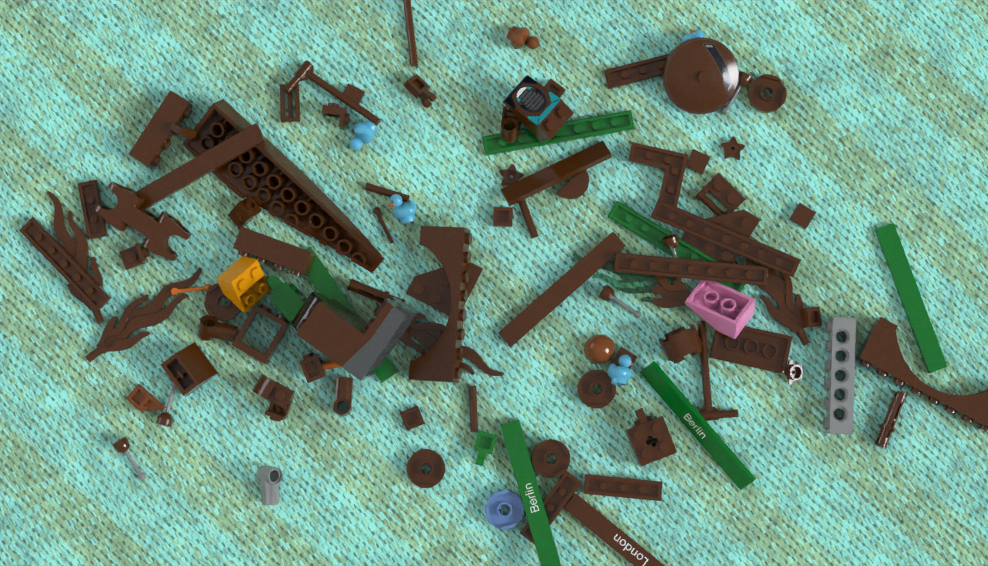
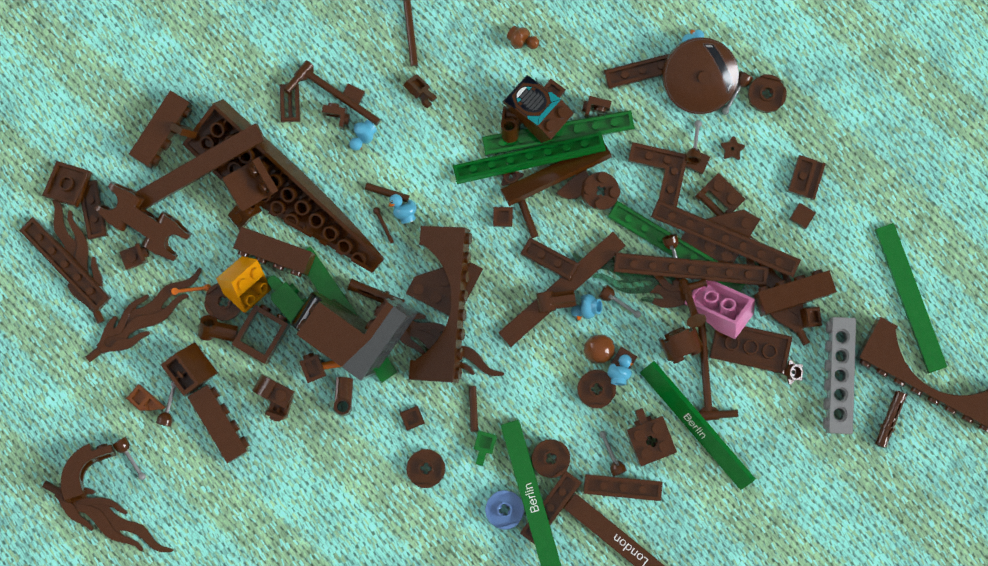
(67, 184): none -> reddish brown tile
(75, 468): none -> reddish brown arch
(106, 520): none -> reddish brown piece
(218, 423): none -> reddish brown brick
(250, 184): none -> reddish brown bracket
(269, 479): light grey piece -> none
(529, 158): none -> green tile
(550, 259): none -> reddish brown tile
(552, 300): none -> reddish brown piece
(588, 307): none -> medium azure animal
(599, 105): none -> reddish brown bracket
(610, 187): none -> reddish brown plate
(617, 467): none -> hinge
(694, 155): none -> reddish brown hinge
(695, 318): none -> reddish brown piece
(794, 293): none -> reddish brown brick
(806, 177): none -> reddish brown plate

